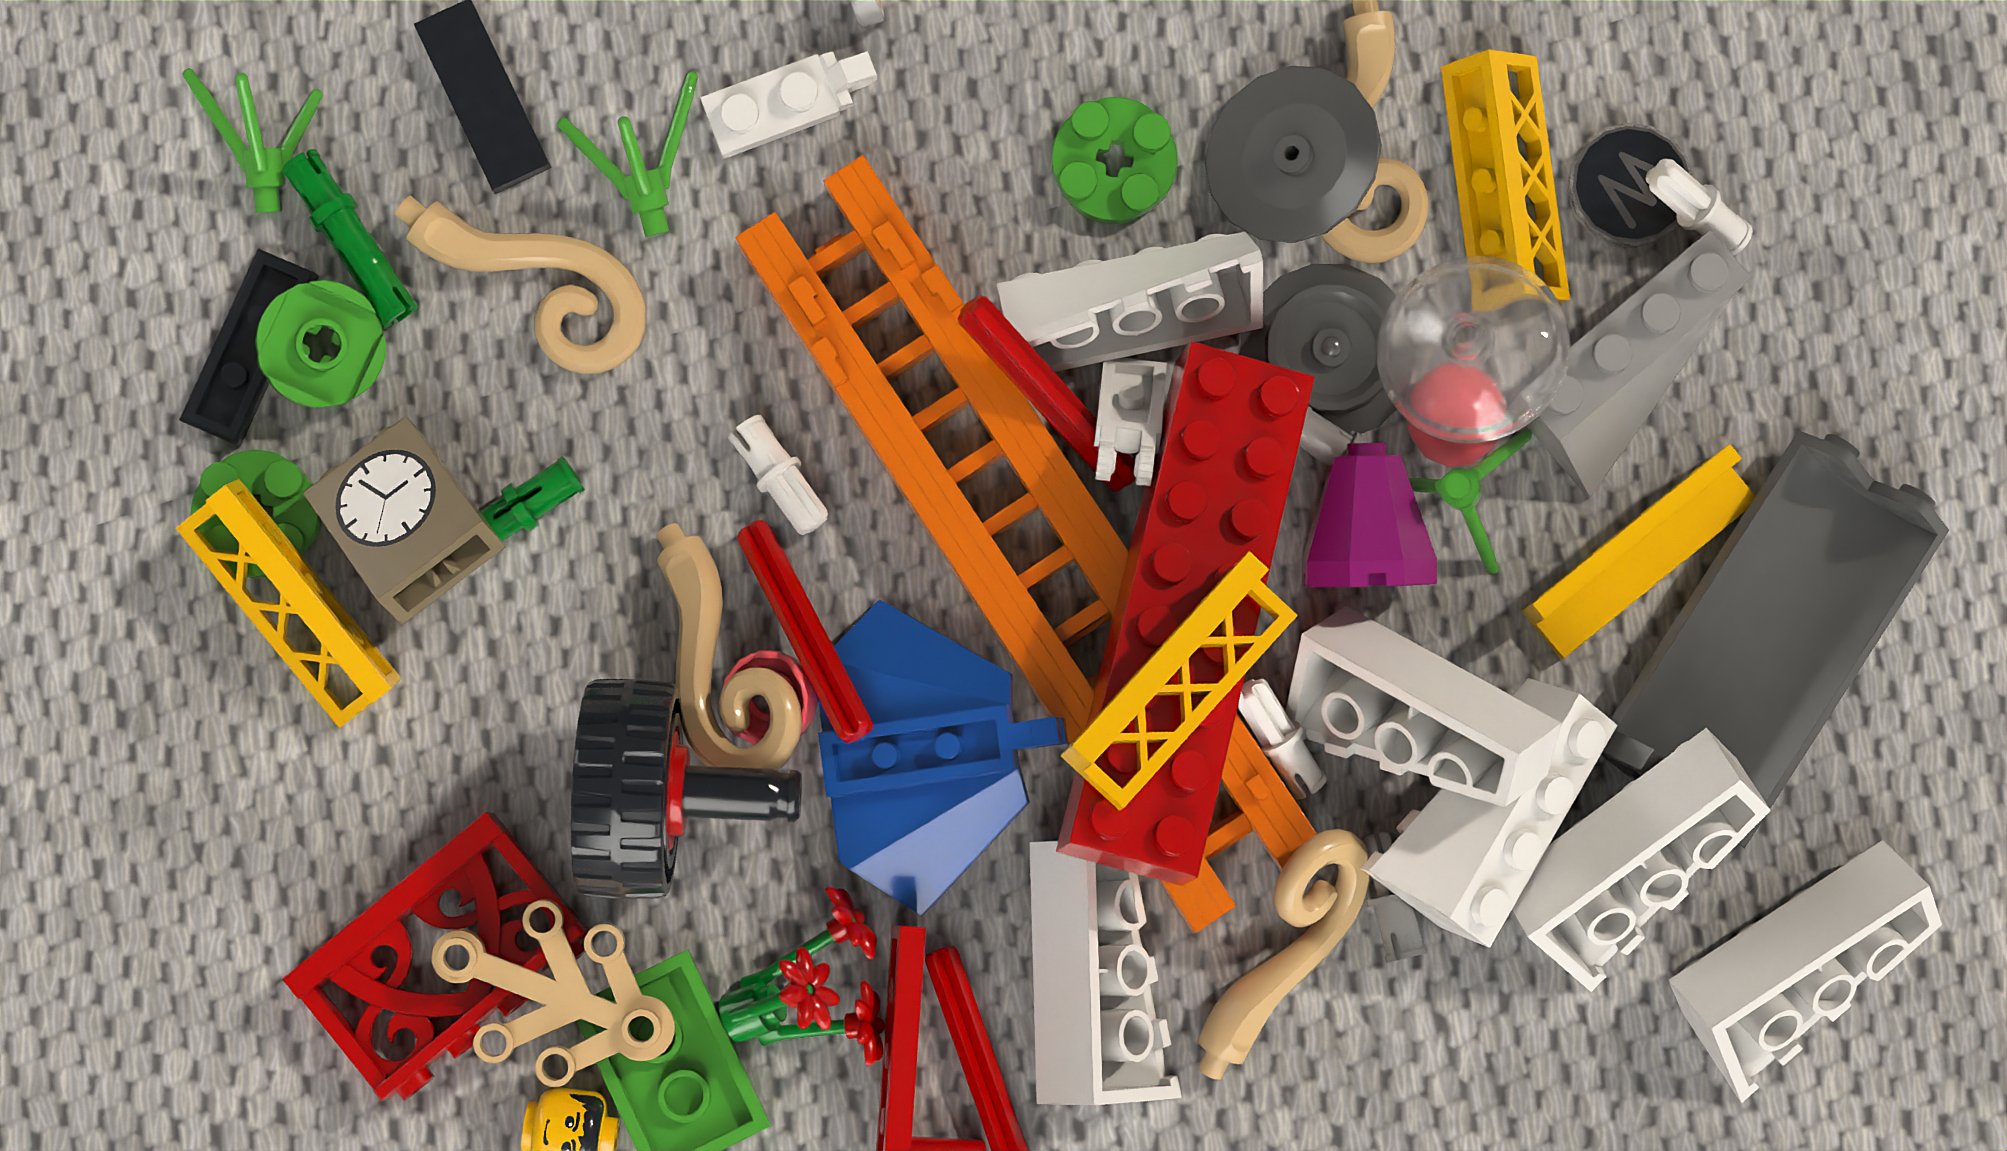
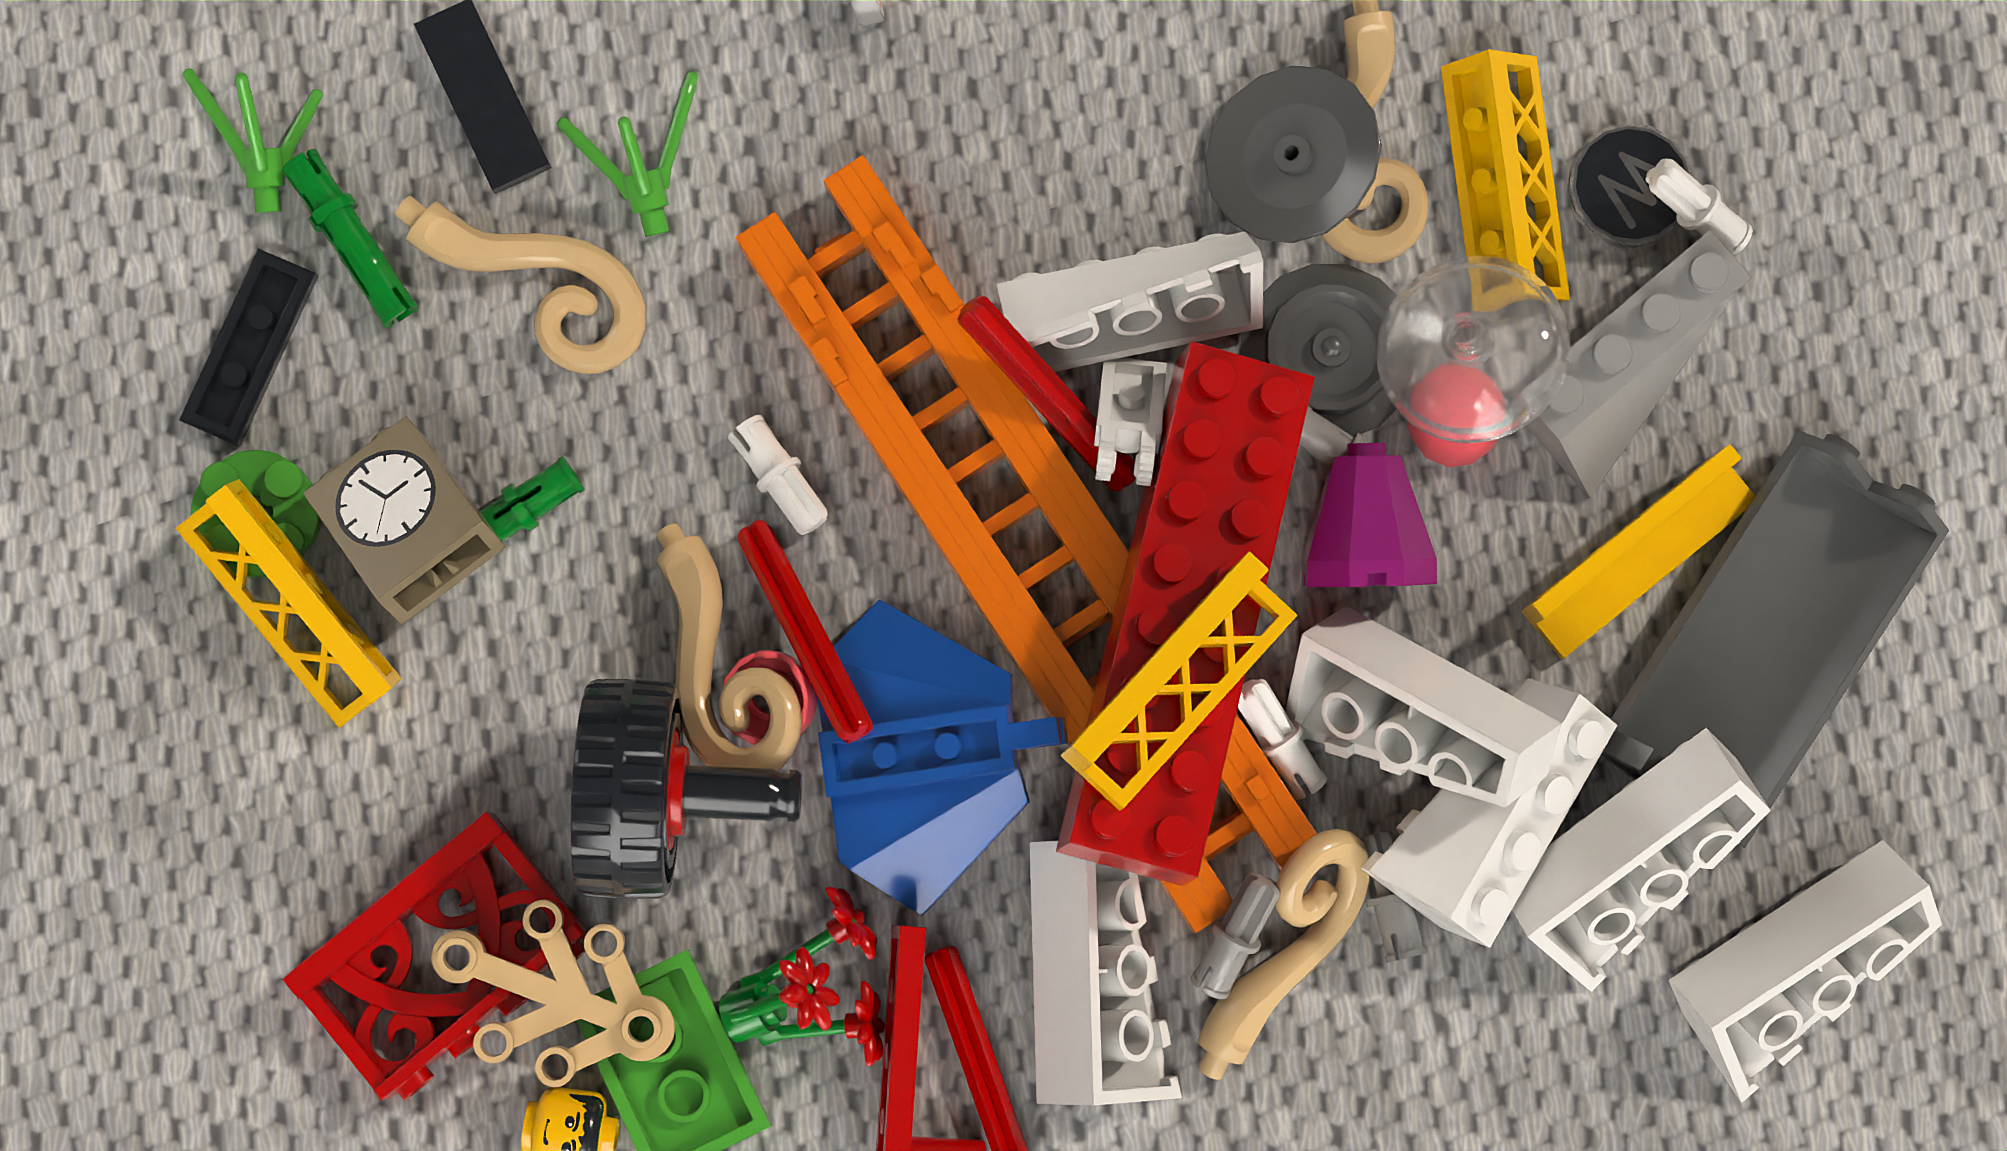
(308, 309): bright green plate -> none
(785, 100): white hinge -> none
(1084, 179): bright green plate -> none
(1236, 936): none -> light grey axle
(1463, 491): bright green plant -> none

